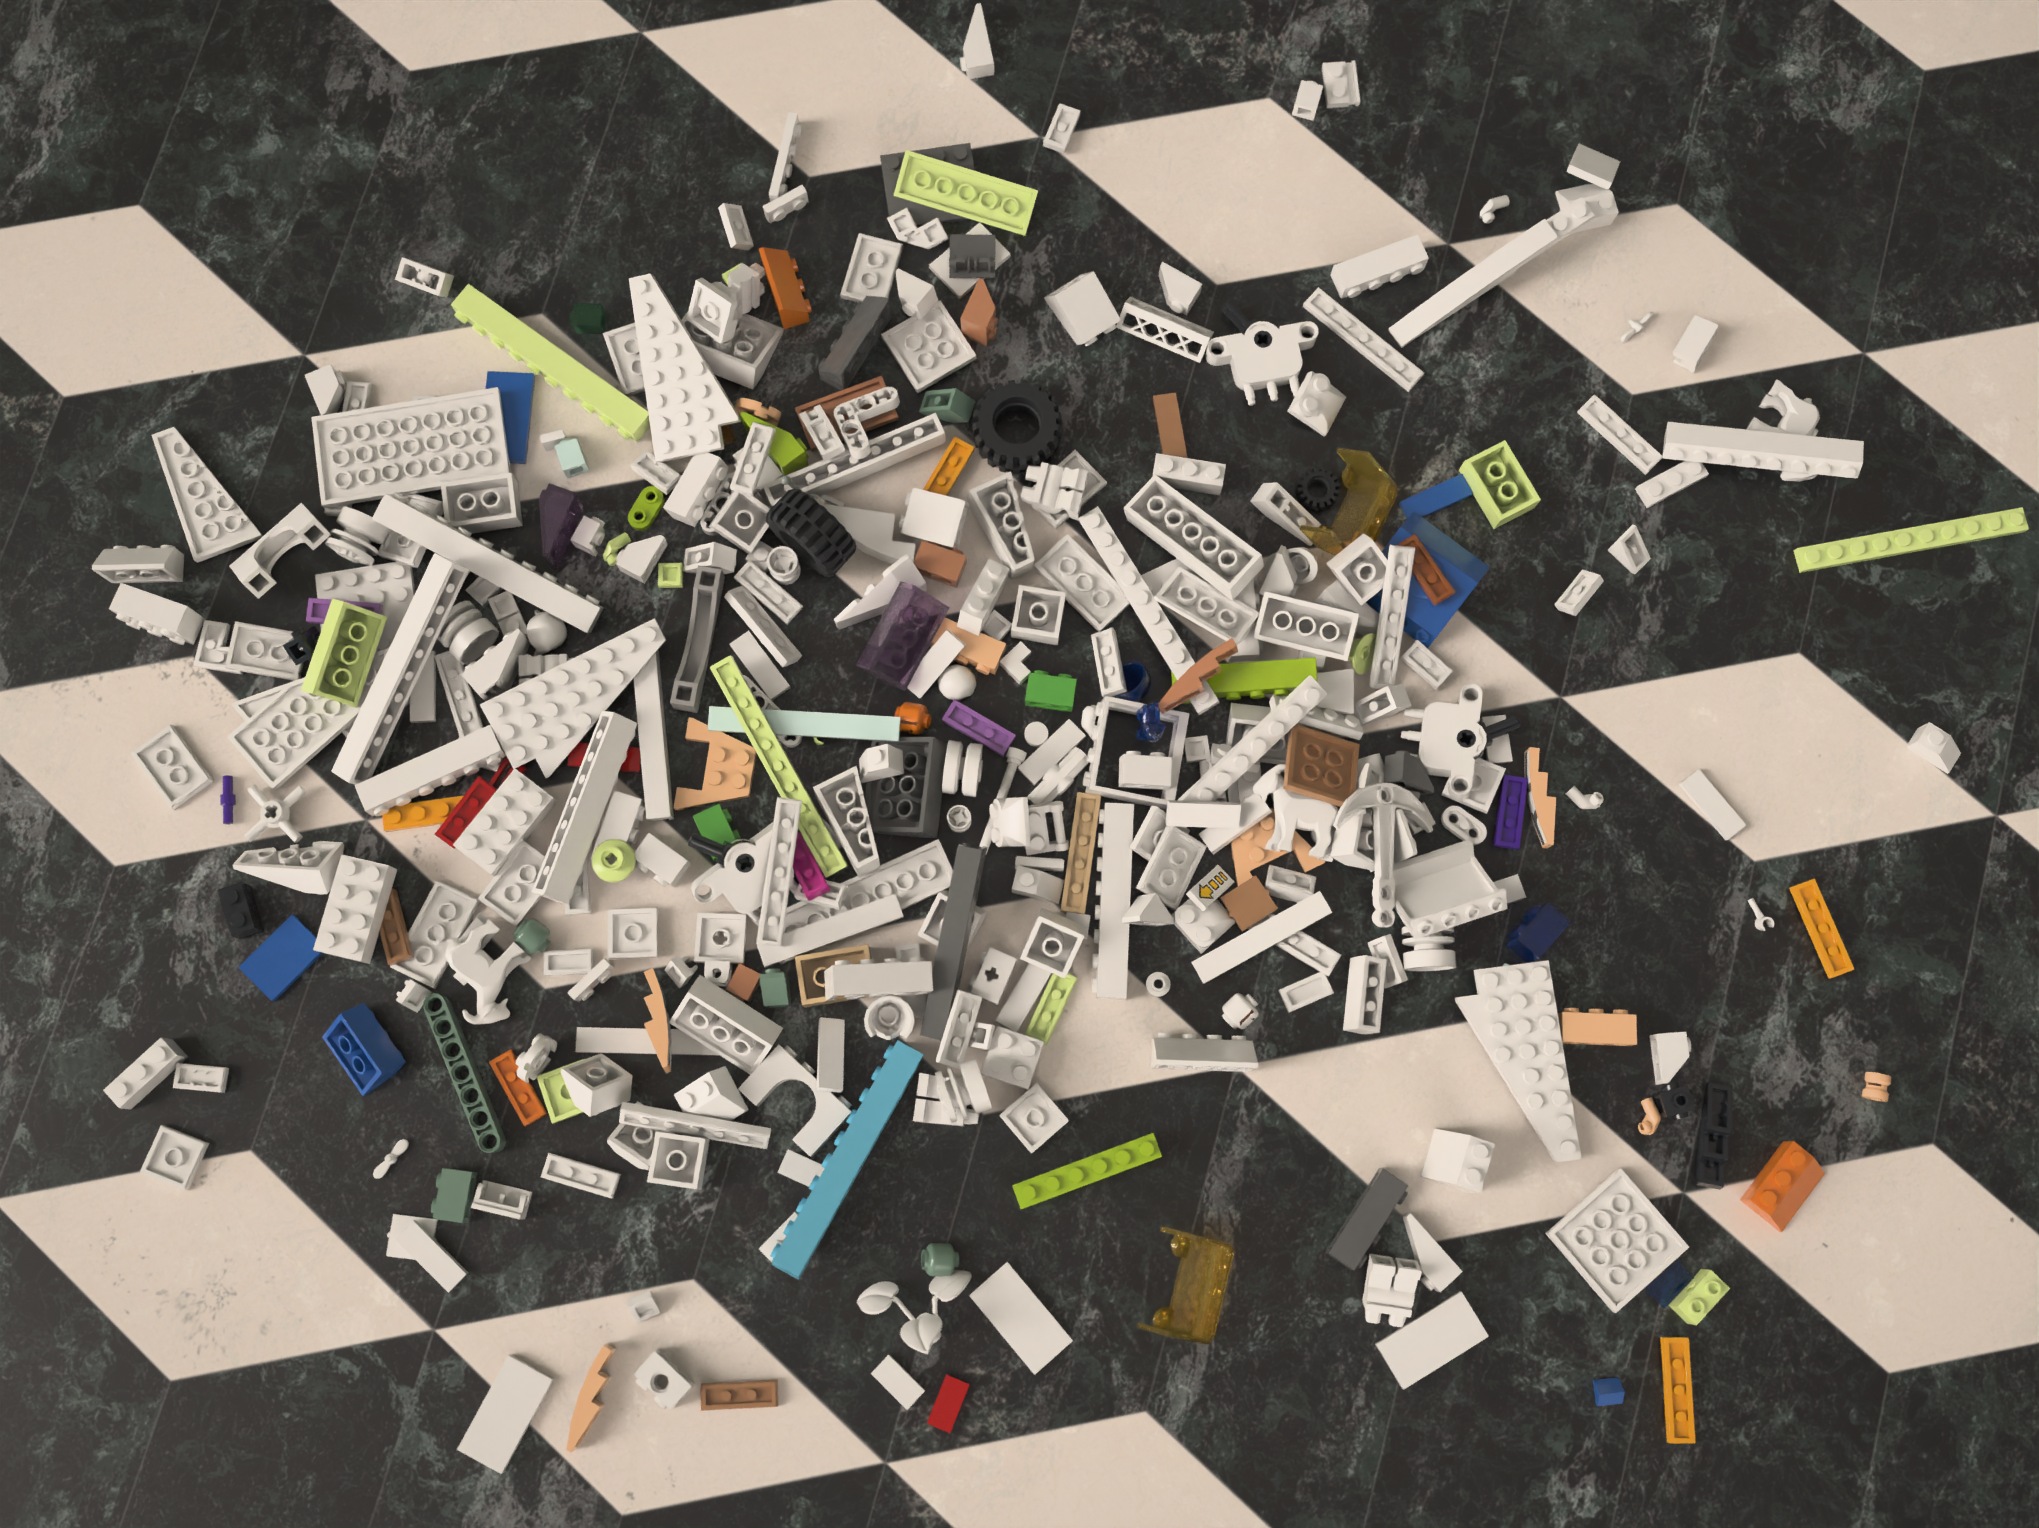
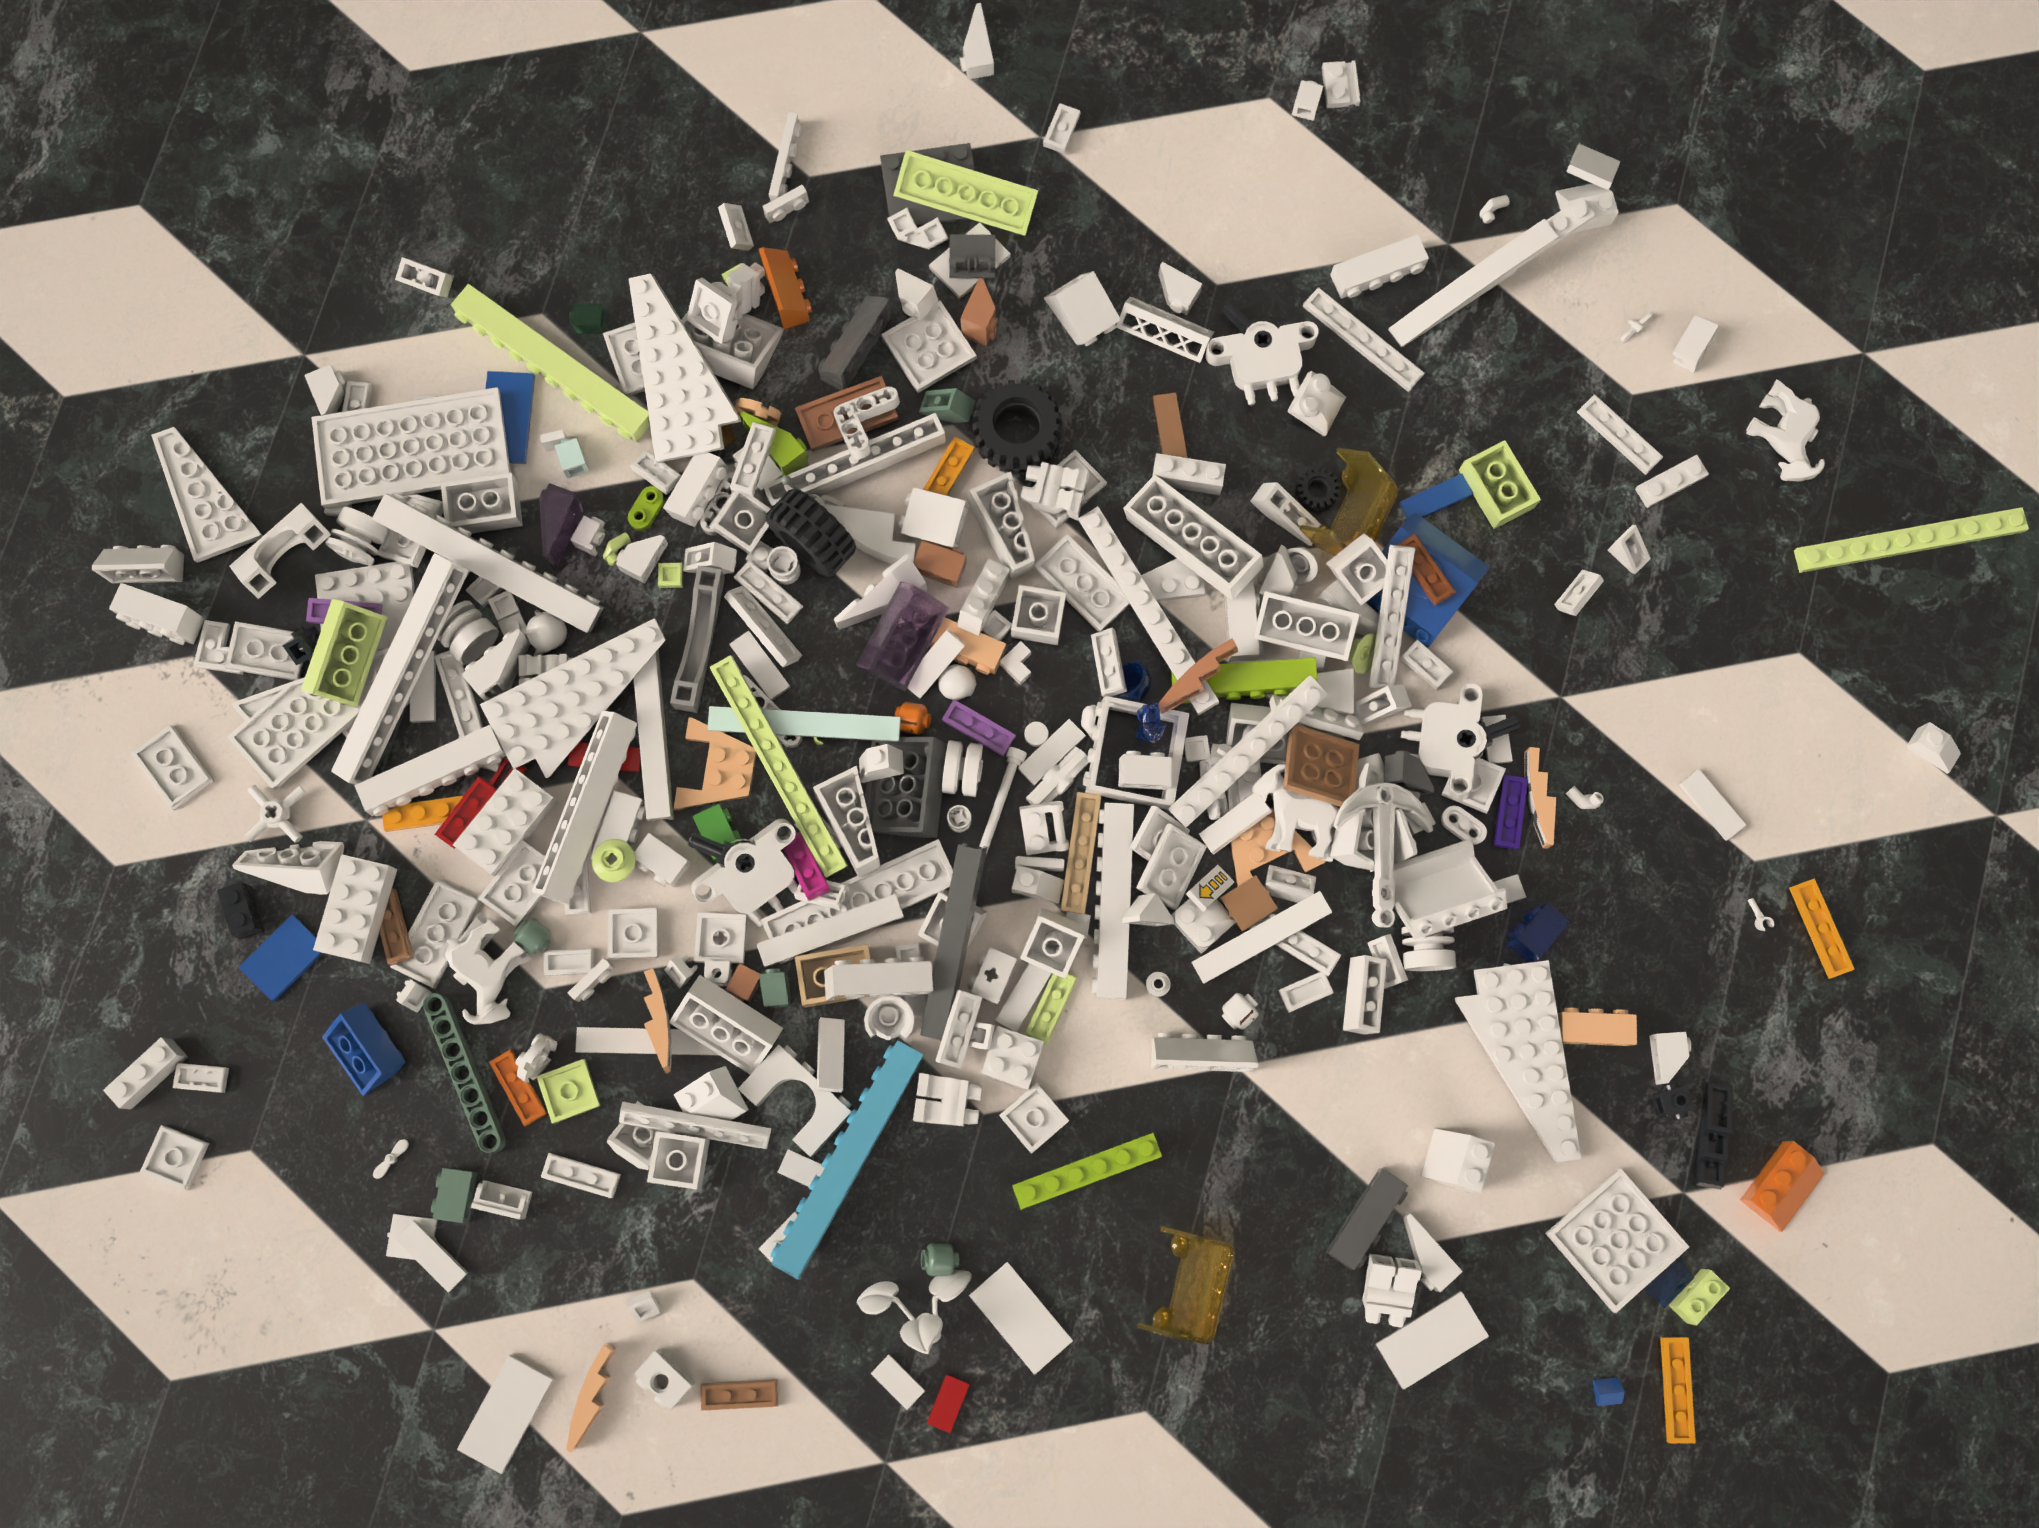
(227, 799): dark purple bar -> none
(597, 1084): white slope -> none
(779, 872): white tile -> none
(822, 433): white plate -> none
(871, 268): white tile -> none
(963, 1090): white wheel -> none
(1010, 822): white slope -> none
(1050, 691): bright green brick -> none
(1203, 814): white tile -> none
(1207, 606): white slope -> none
(1651, 1118): light nougat arm -> none
(1763, 450): white brick -> none
(1876, 1086): light nougat wheel -> none

